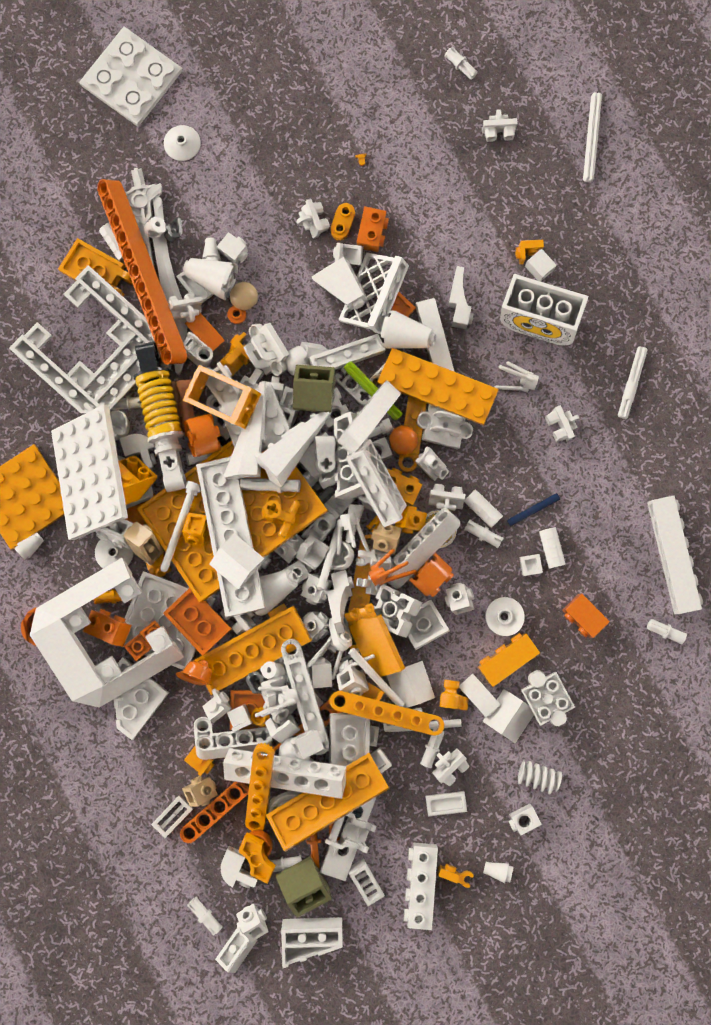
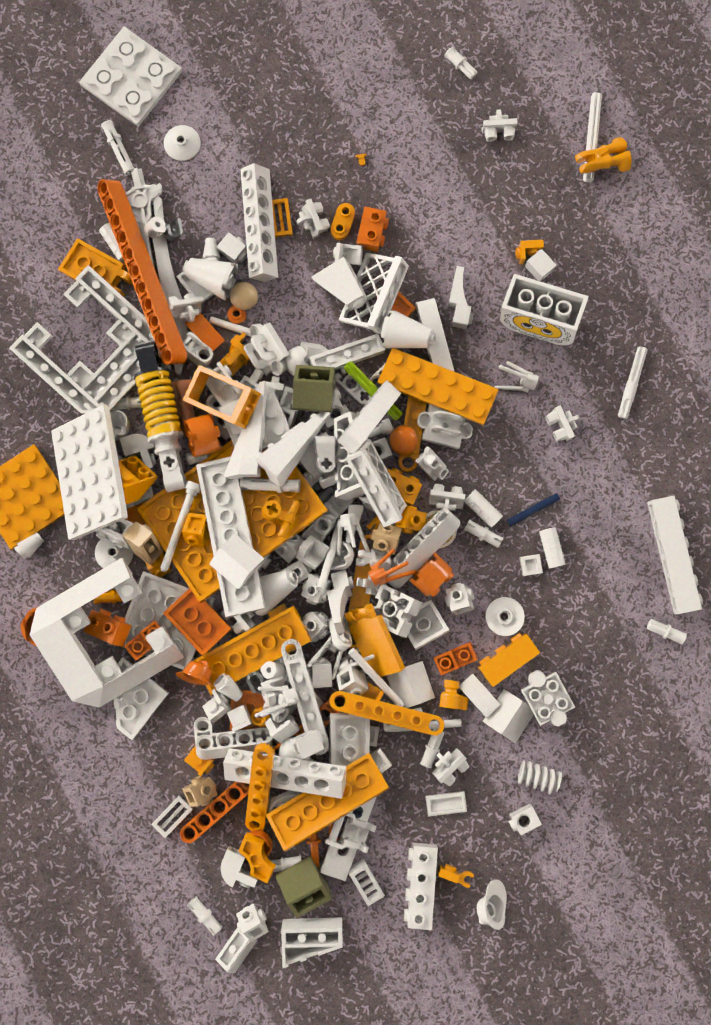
(109, 130): none -> white pin
(226, 686): none -> white cone
(228, 325): none -> white bar
(259, 223): none -> white brick
(283, 233): none -> light orange tile
(455, 658): none -> orange slope
(493, 905): none -> white piece
(499, 871): white cone -> none
(585, 616): orange brick -> none
(600, 158): none -> light orange piece

